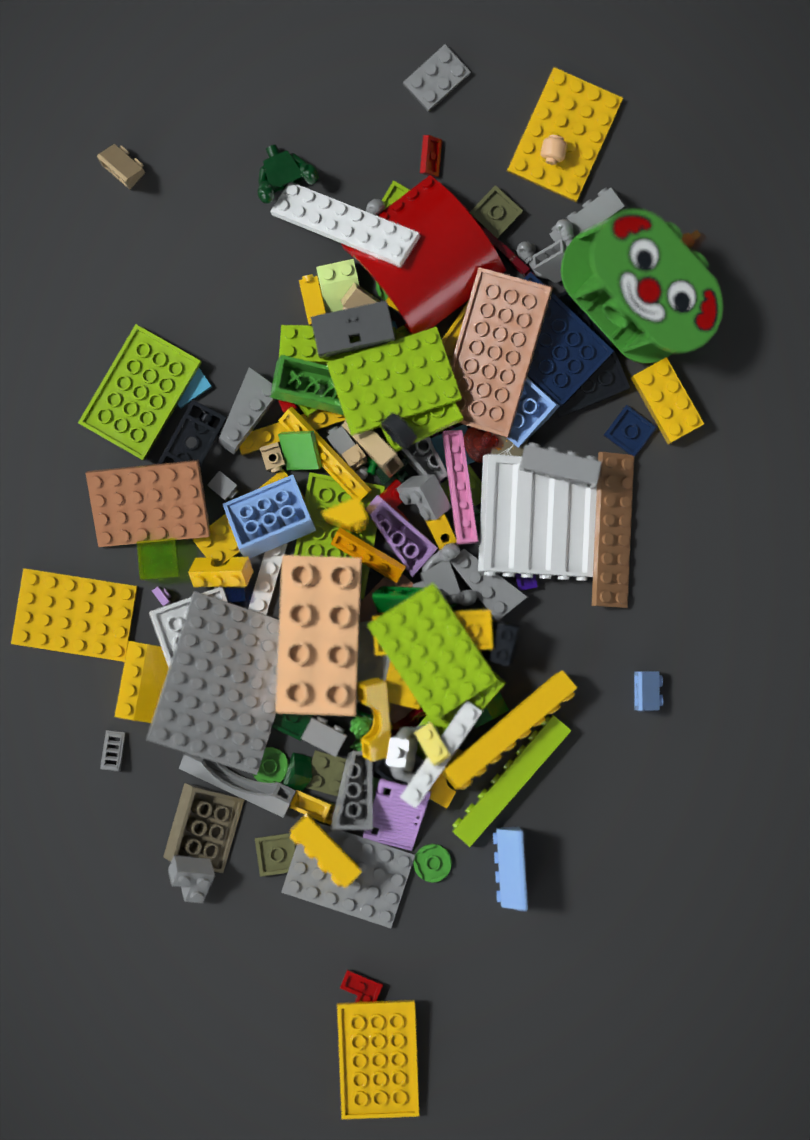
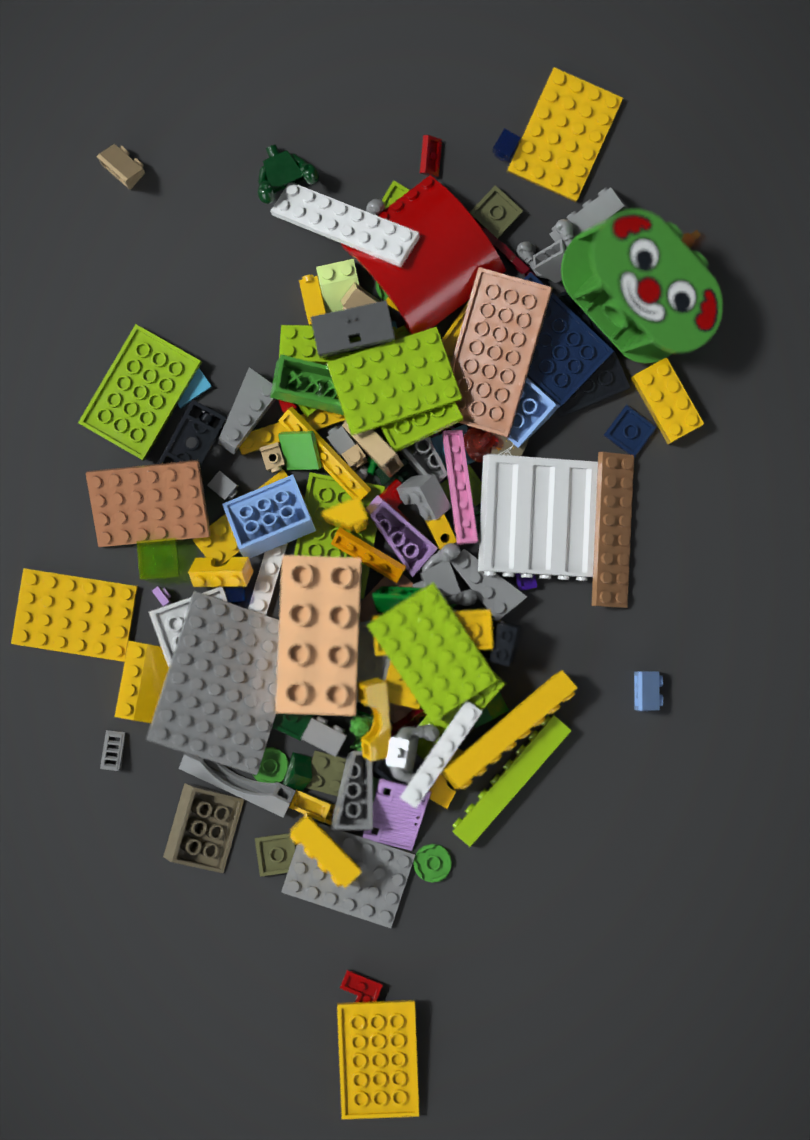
(193, 877): light grey brick -> none
(399, 430): black tyre -> none
(432, 744): light yellow plate -> none
(436, 77): light grey plate -> none
(506, 145): none -> clear blue brick
(511, 868): light blue slope -> none
(553, 149): light nougat head -> none
(560, 465): light grey wedge -> none

